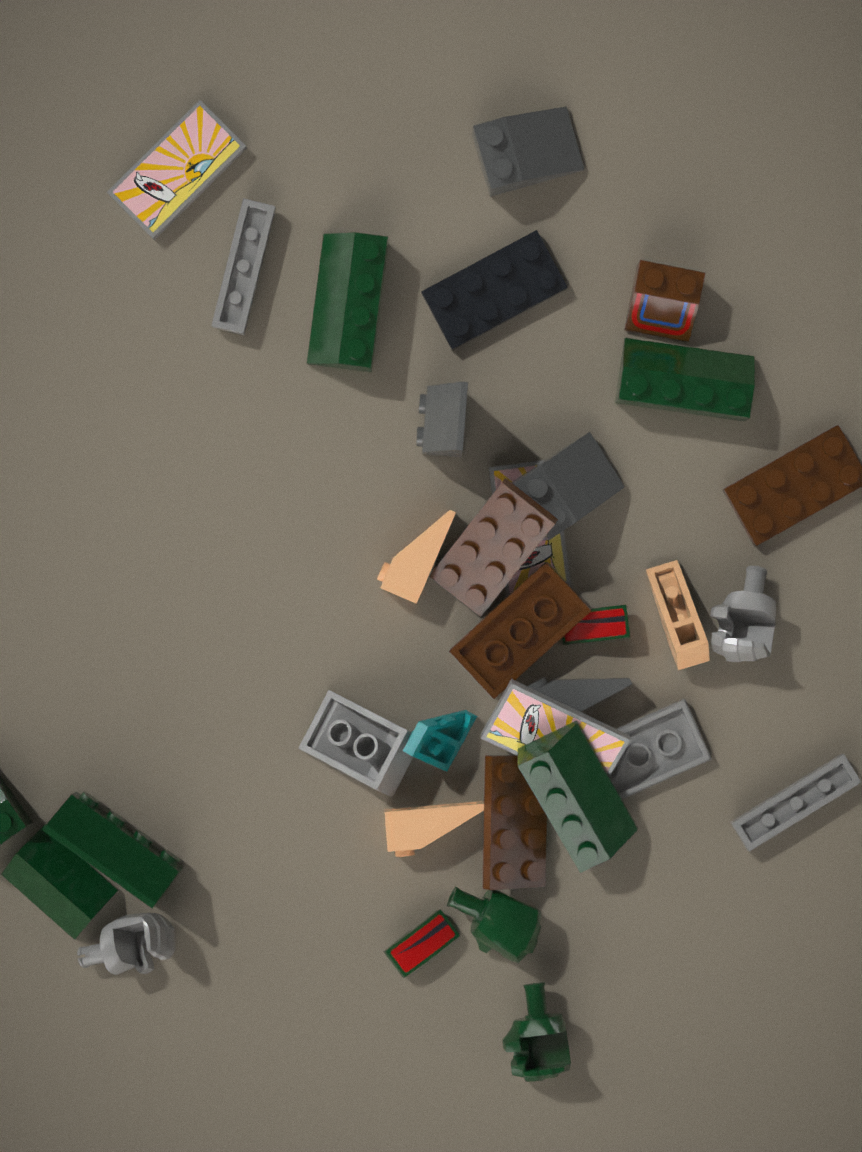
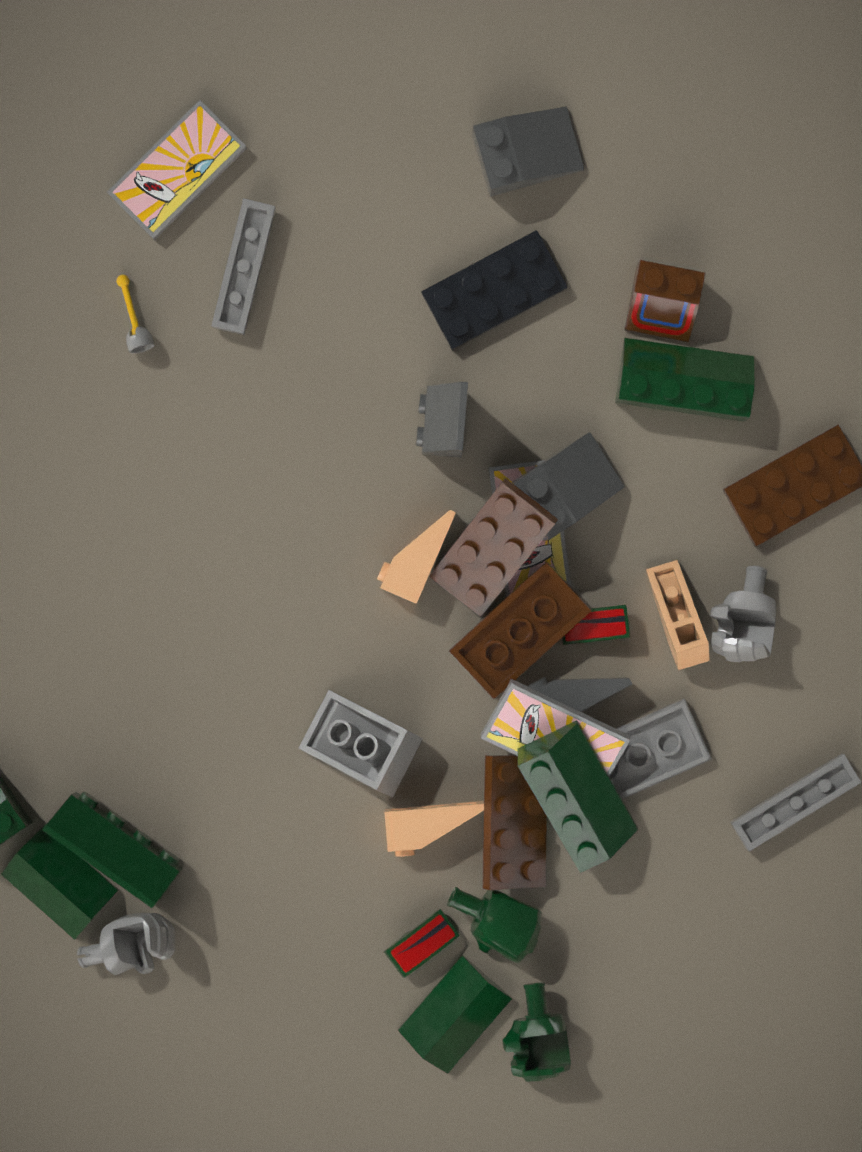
(138, 337): none -> hinge
(348, 301): dark green slope -> none
(440, 738): teal wing -> none
(454, 1015): none -> dark green slope

